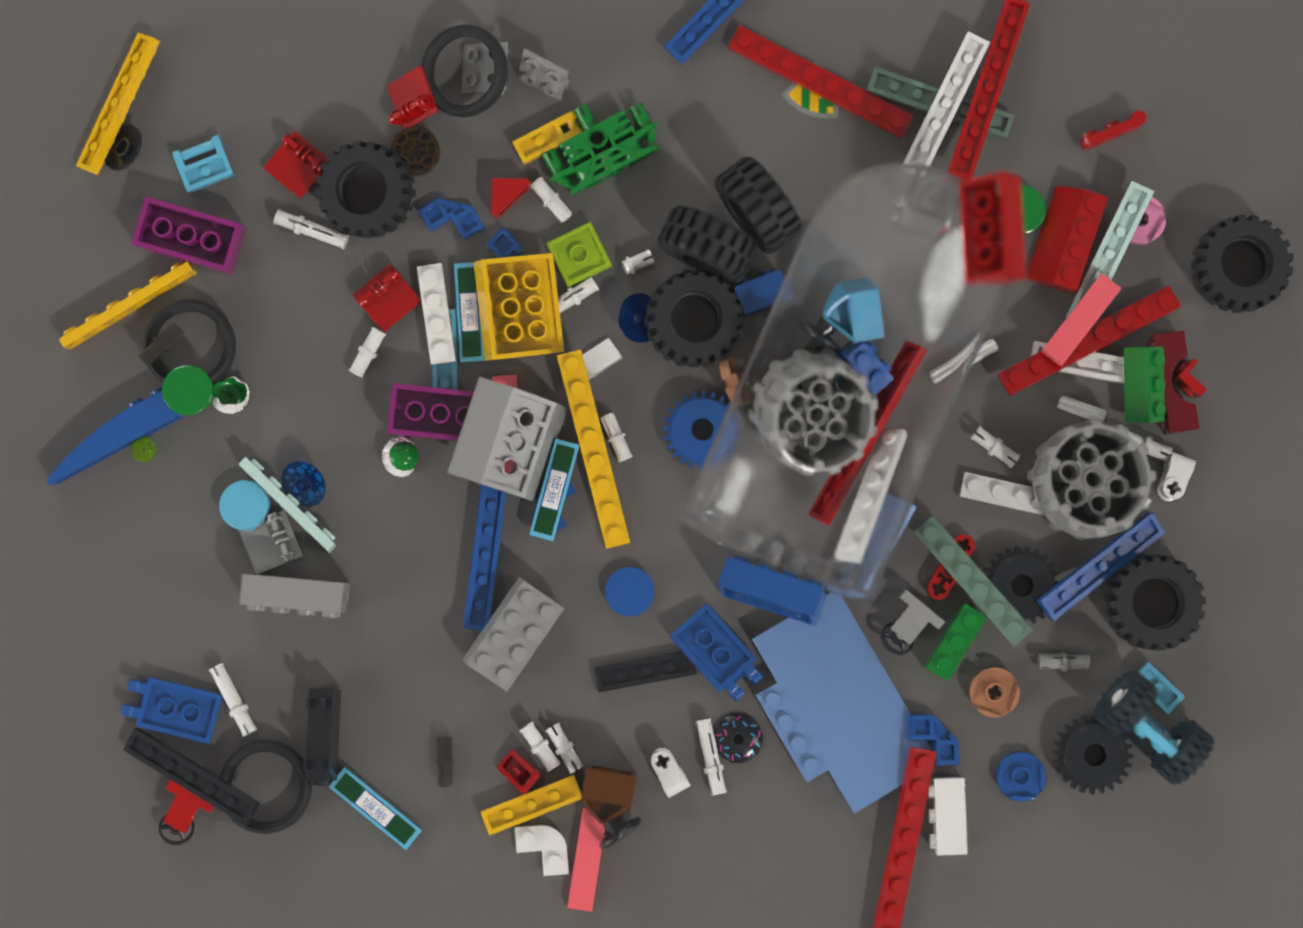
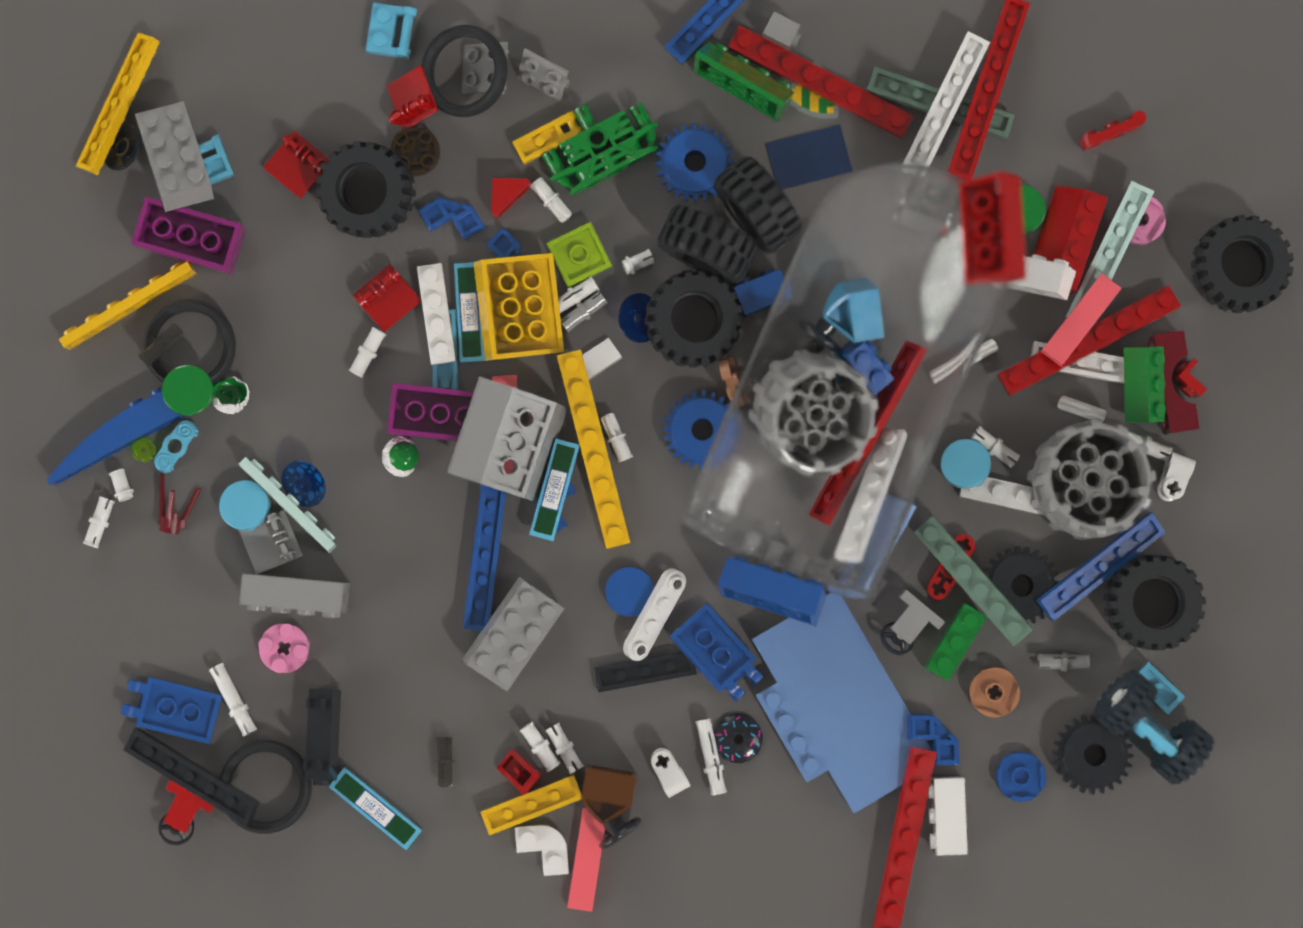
(98, 522): none -> white pin
(121, 485): none -> white pin
(169, 520): none -> dark red plant
(174, 156): none -> light grey brick
(184, 432): none -> medium azure piece
(278, 661): none -> bright pink plate
(311, 229): white pin -> none
(383, 28): none -> medium azure plate
(583, 311): none -> light grey pin
(654, 614): none -> white plate
(693, 143): none -> blue gear
(742, 80): none -> green slope
(782, 31): none -> light grey brick
(809, 157): none -> dark blue piece
(966, 463): none -> medium azure tile
(1046, 277): none -> white brick

